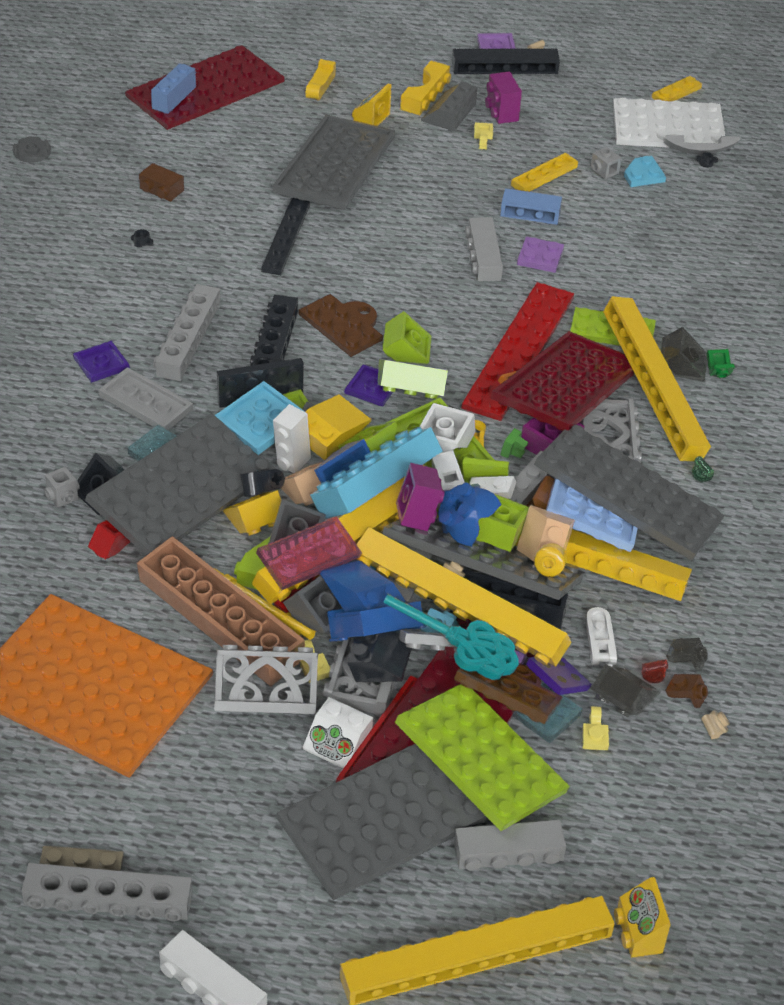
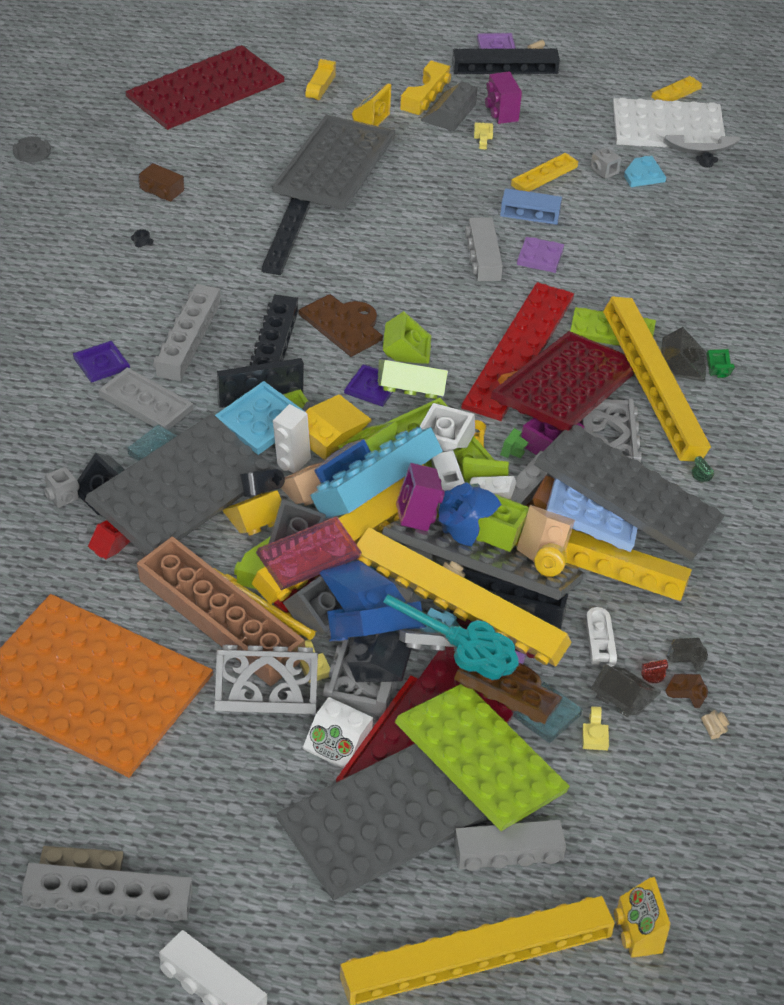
(173, 88): medium blue brick -> none
(562, 678): dark purple tile -> none

